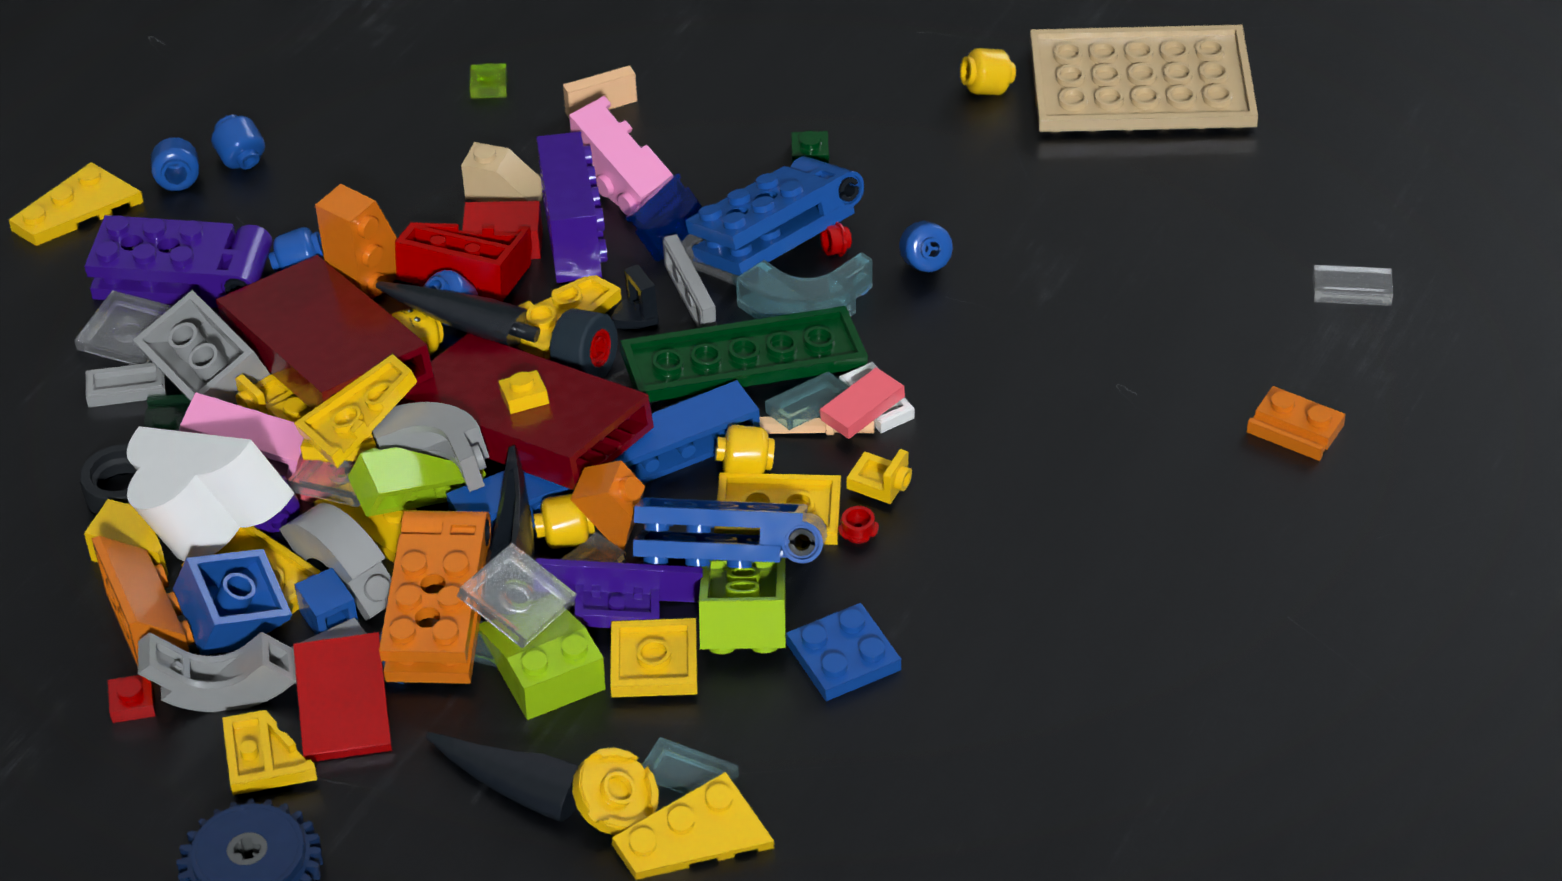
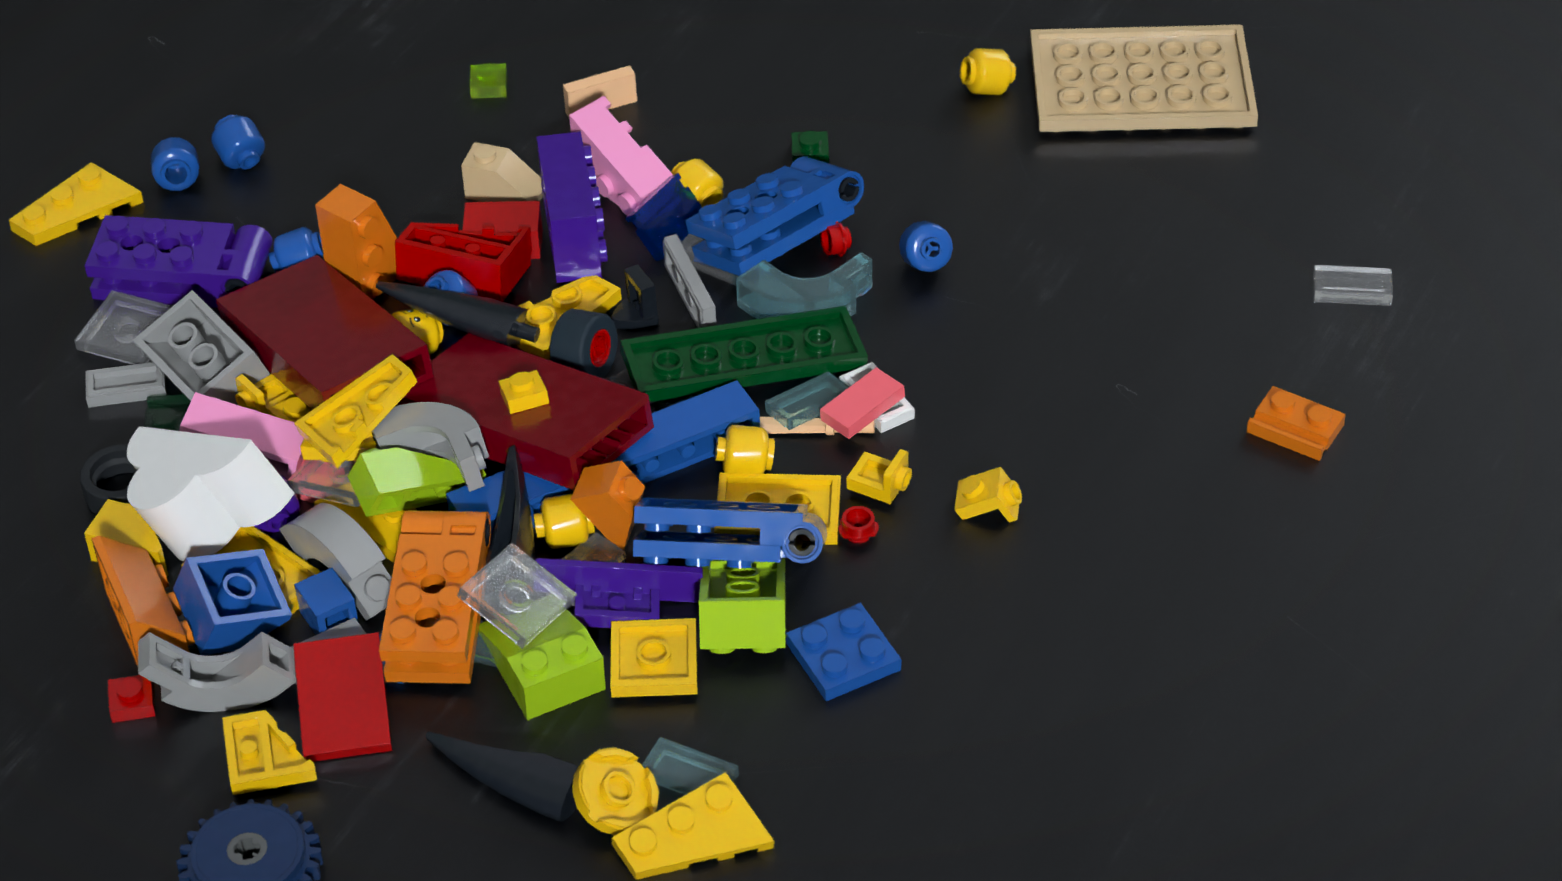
(701, 180): none -> yellow head
(987, 493): none -> yellow bracket

